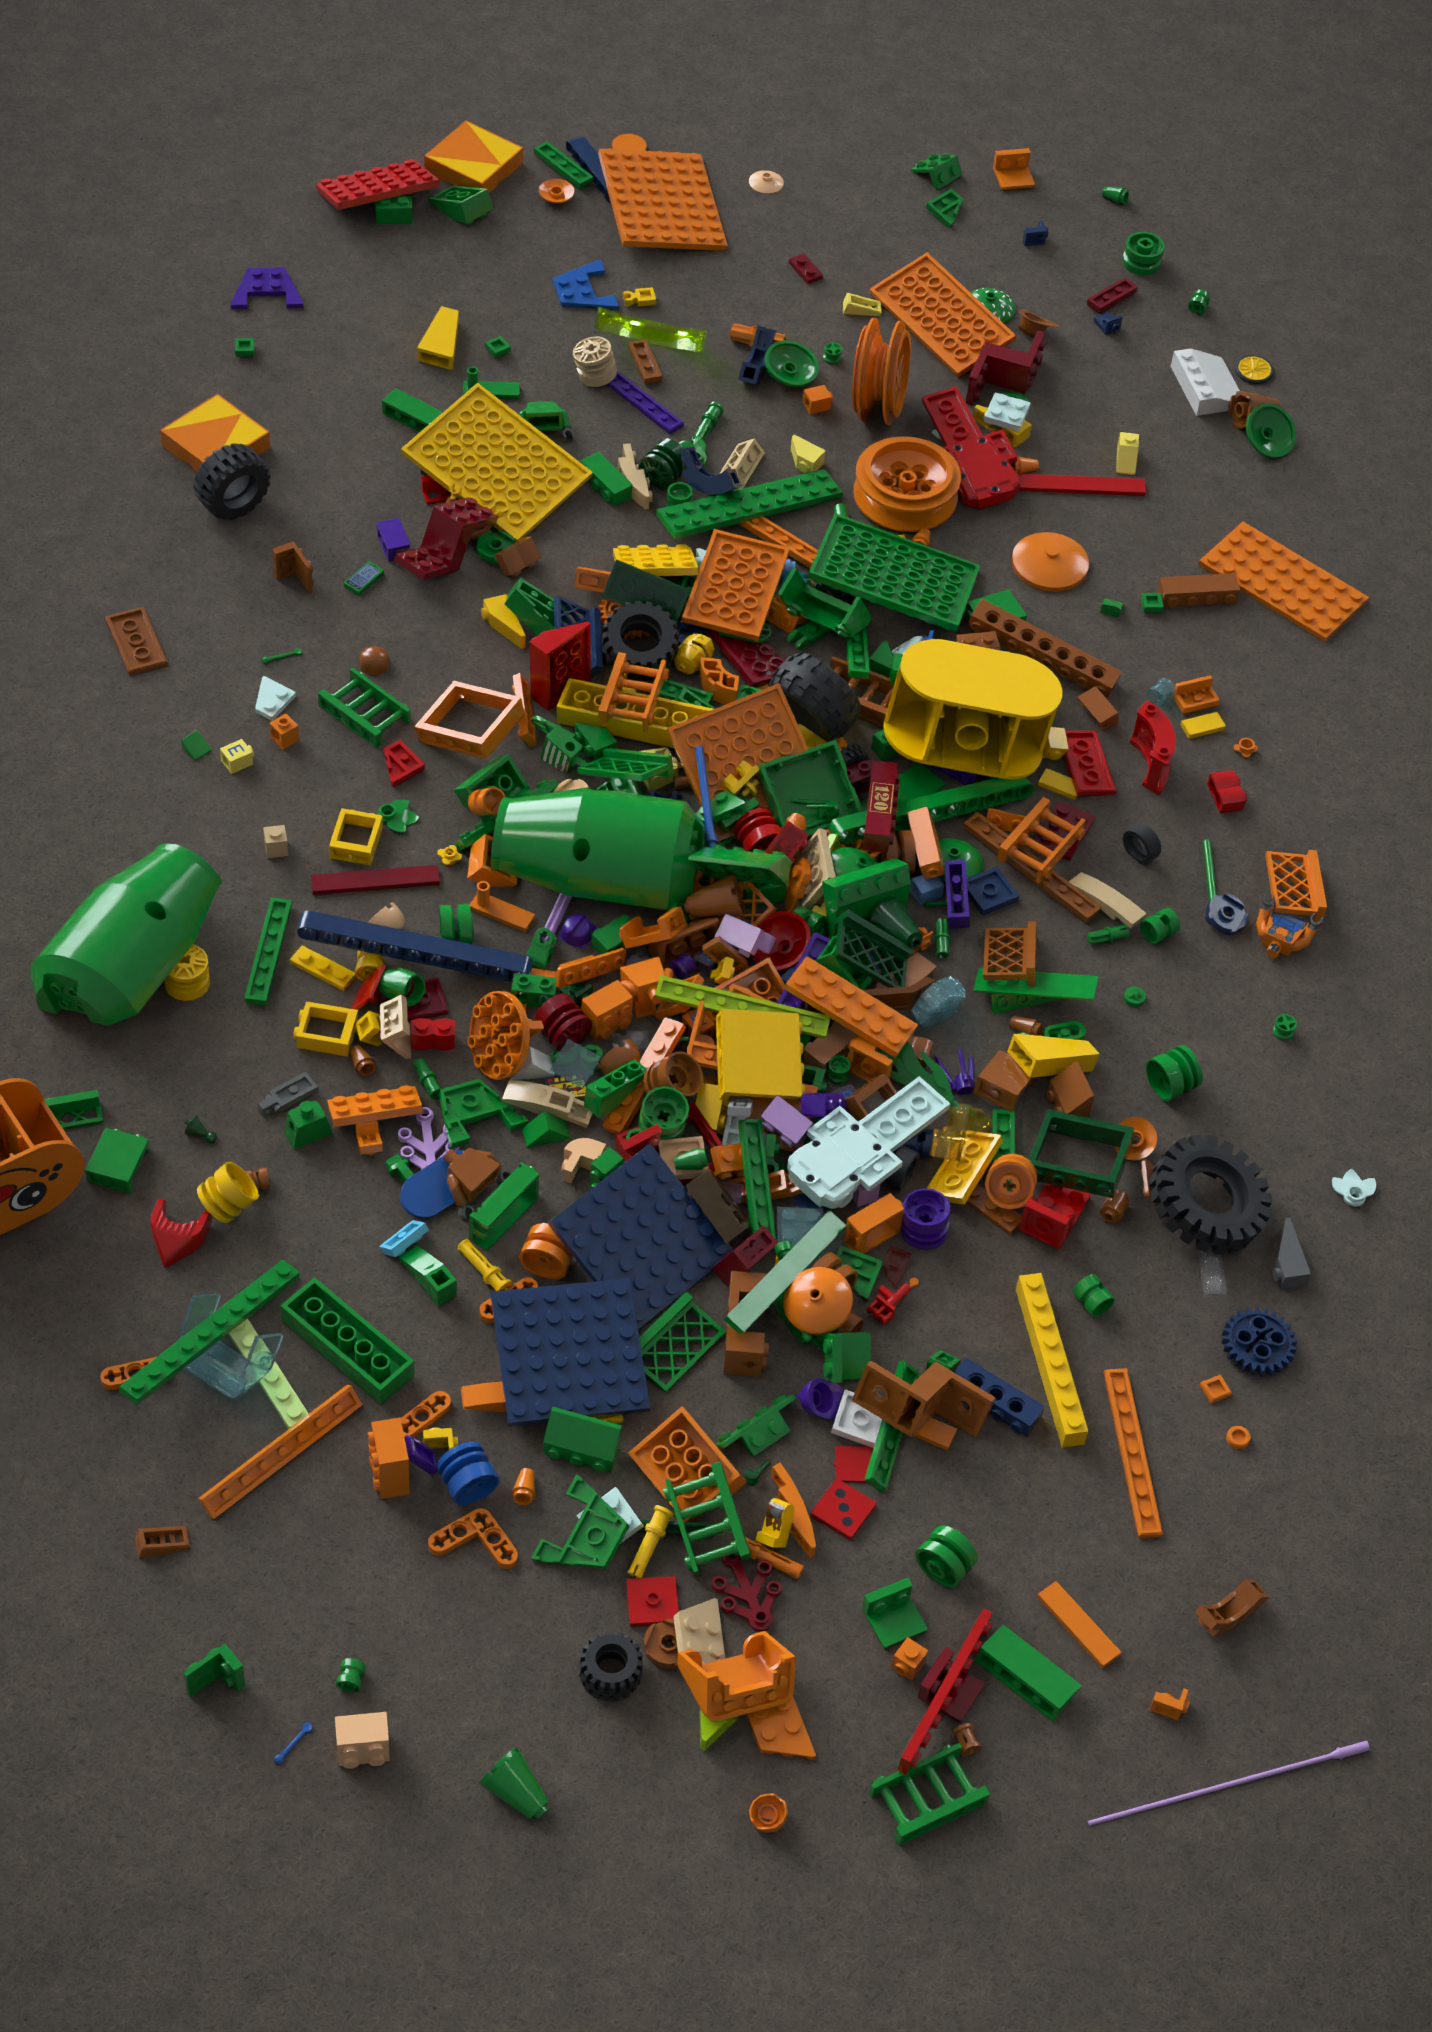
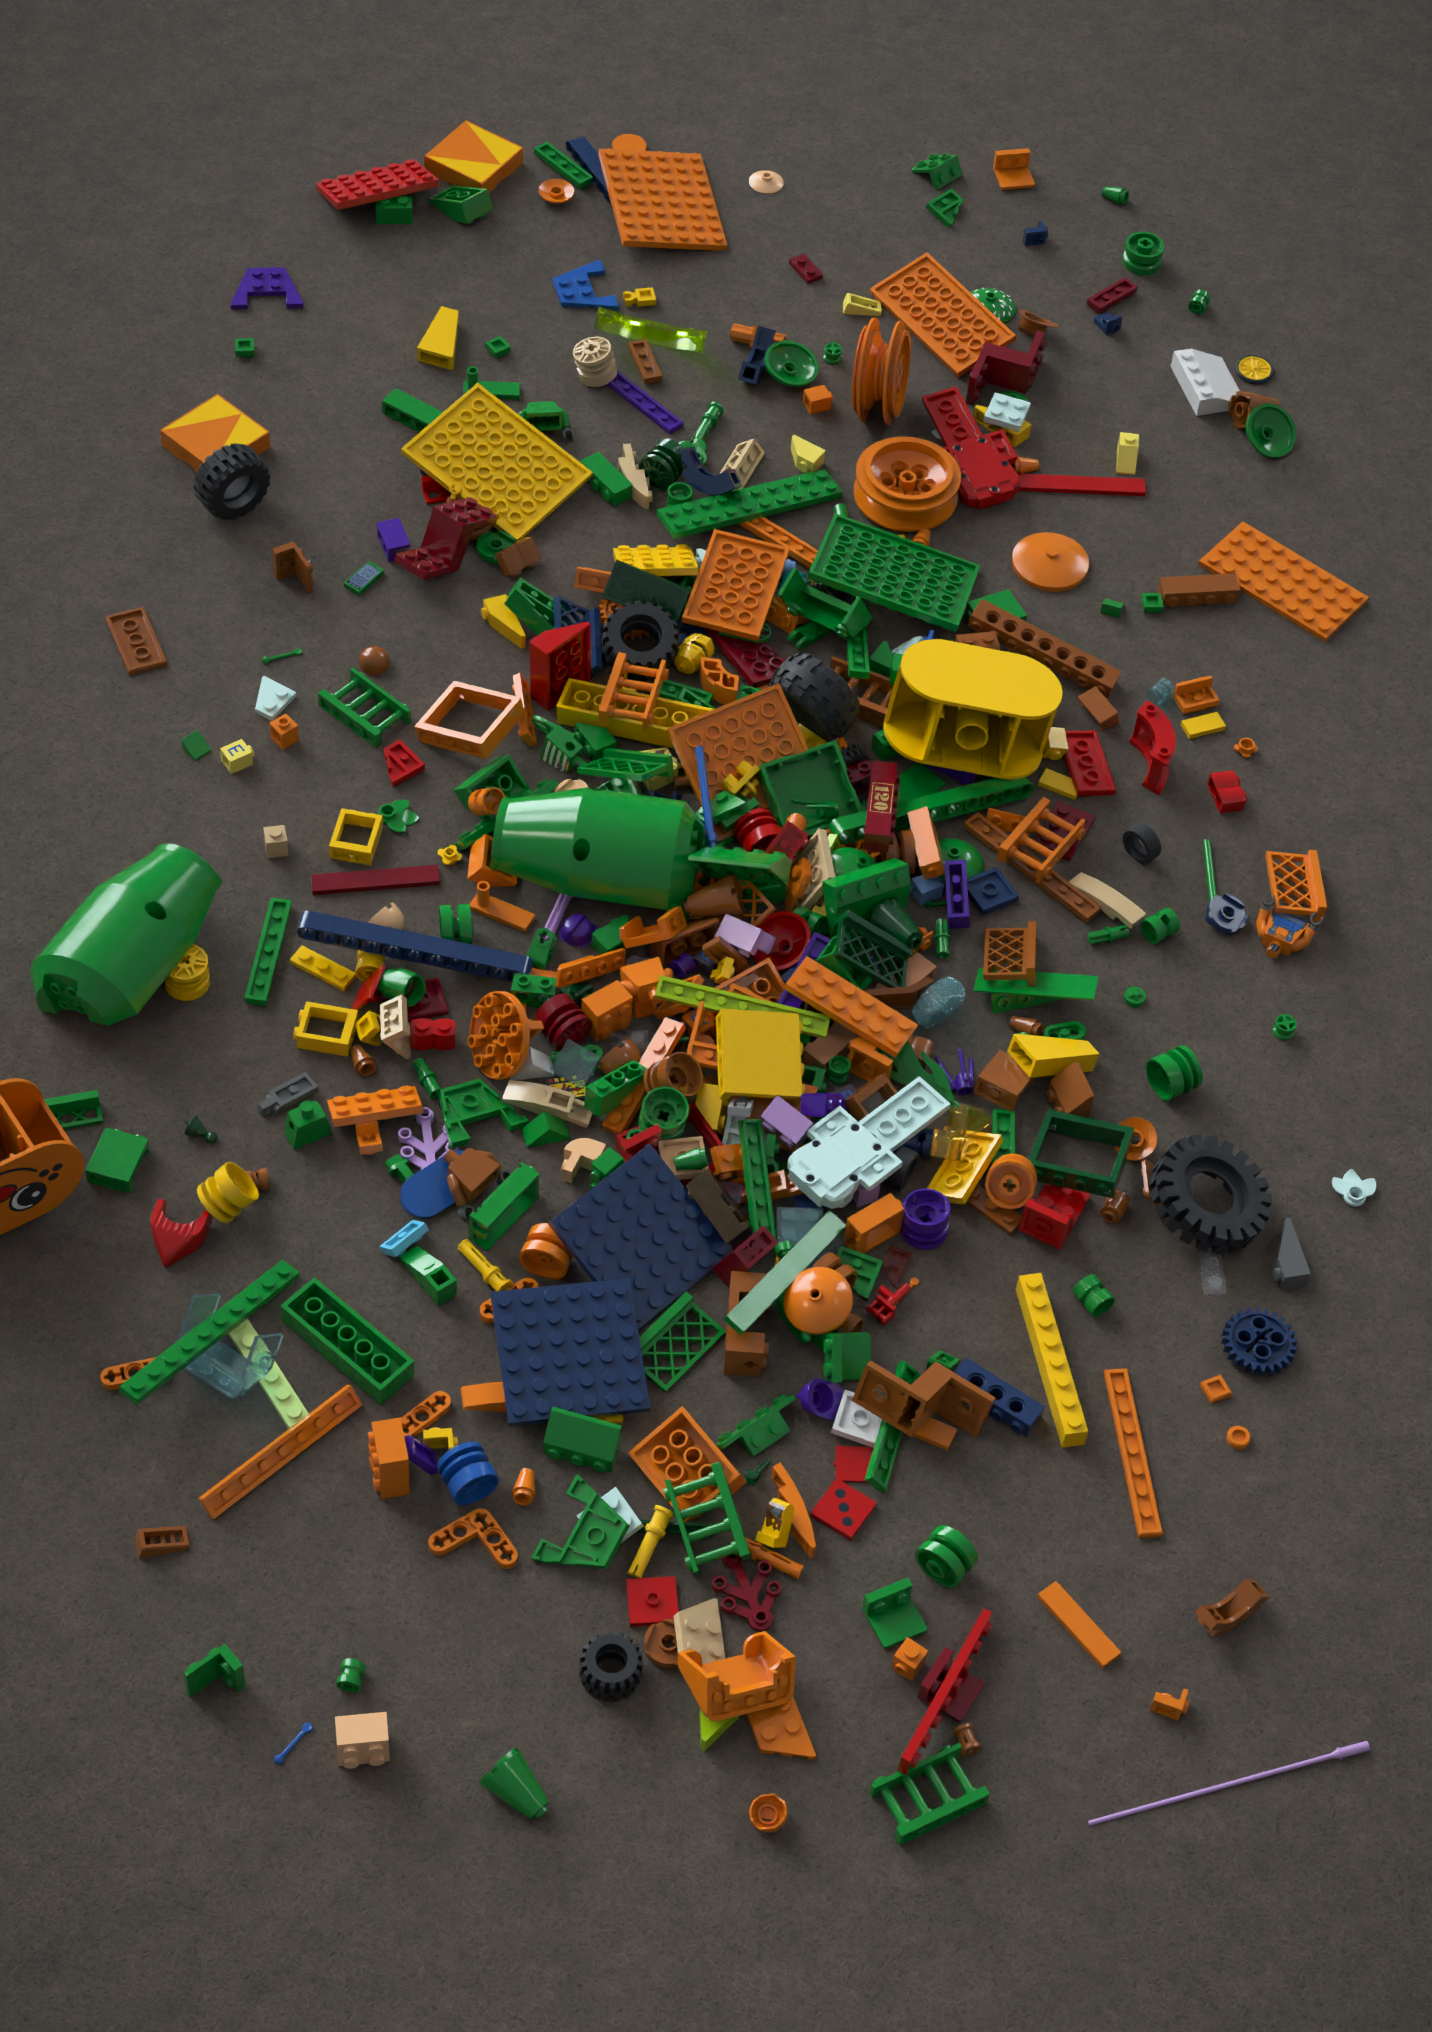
(1027, 1673): green brick -> none

